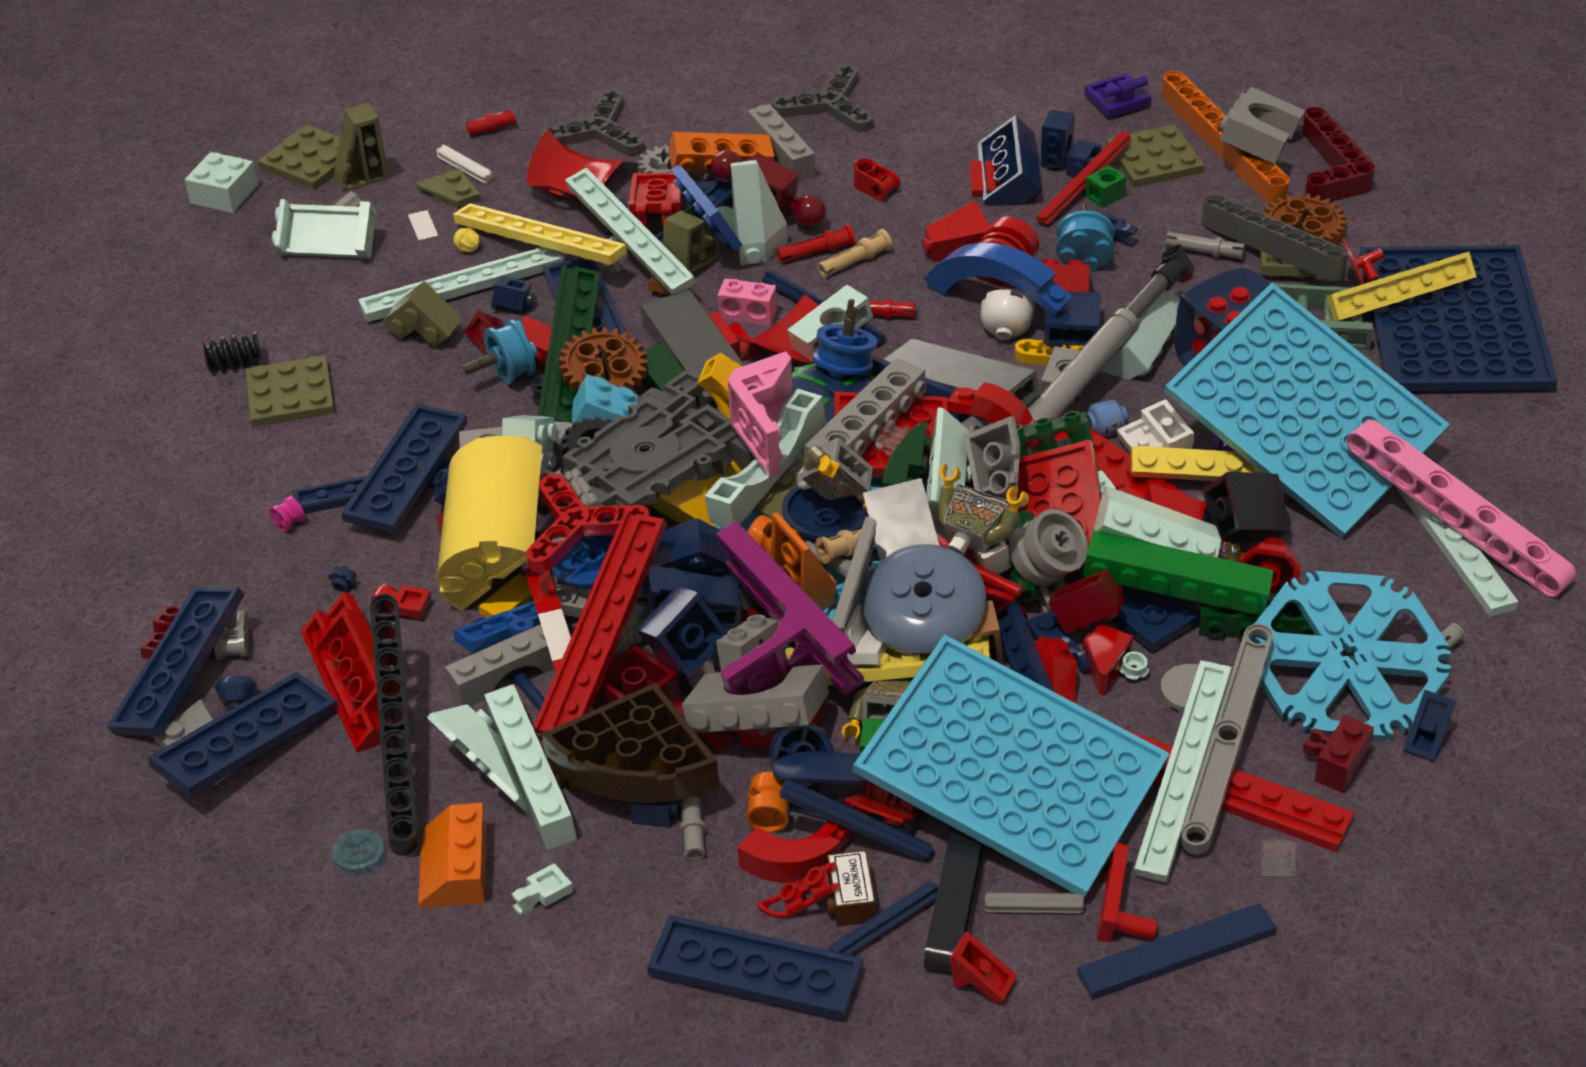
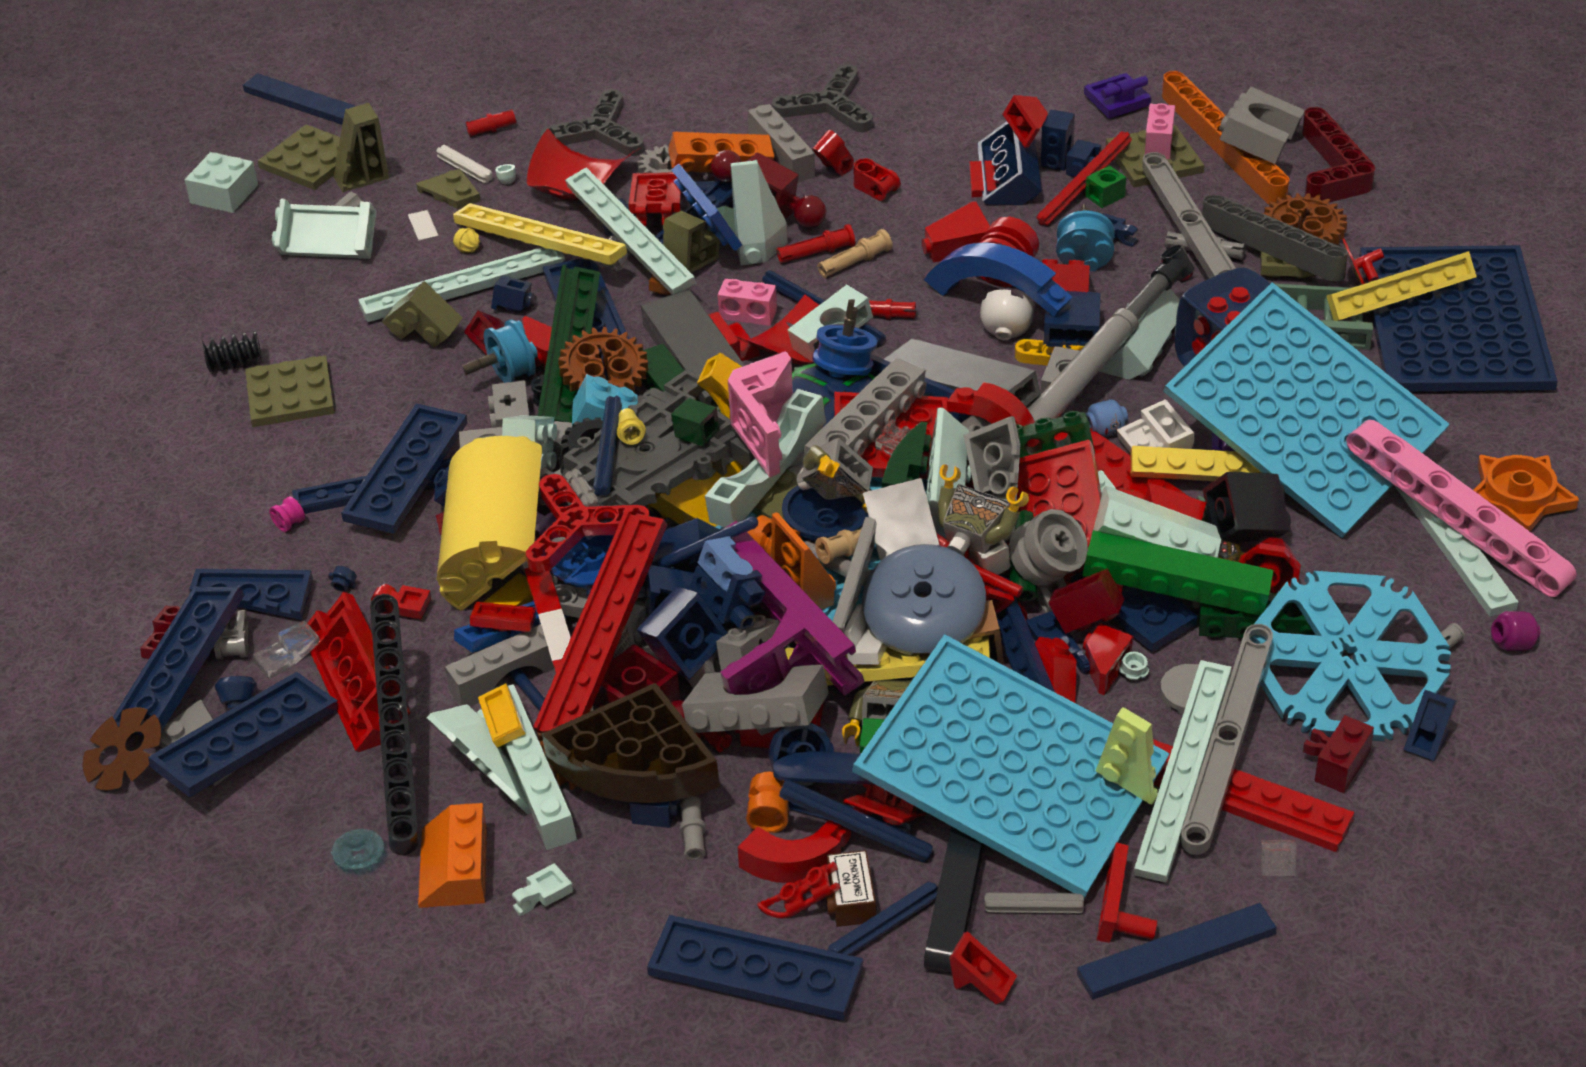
(130, 761): none -> reddish brown piece
(265, 590): none -> dark blue wing
(292, 647): none -> clear slope
(297, 98): none -> dark blue tile
(501, 715): none -> yellow tile
(503, 617): none -> red plate
(506, 173): none -> light aqua hinge
(507, 401): none -> light grey brick
(607, 446): none -> dark blue axle
(630, 427): none -> light yellow cone
(695, 422): none -> dark green brick
(696, 547): none -> dark blue piece
(729, 583): none -> dark blue hips
(833, 153): none -> red piece
(1025, 117): none -> red slope
(1128, 756): none -> yellowish green wing
(1160, 129): none -> bright pink brick
(1182, 208): none -> light grey beam
(1515, 630): none -> magenta head
(1523, 488): none -> orange plate

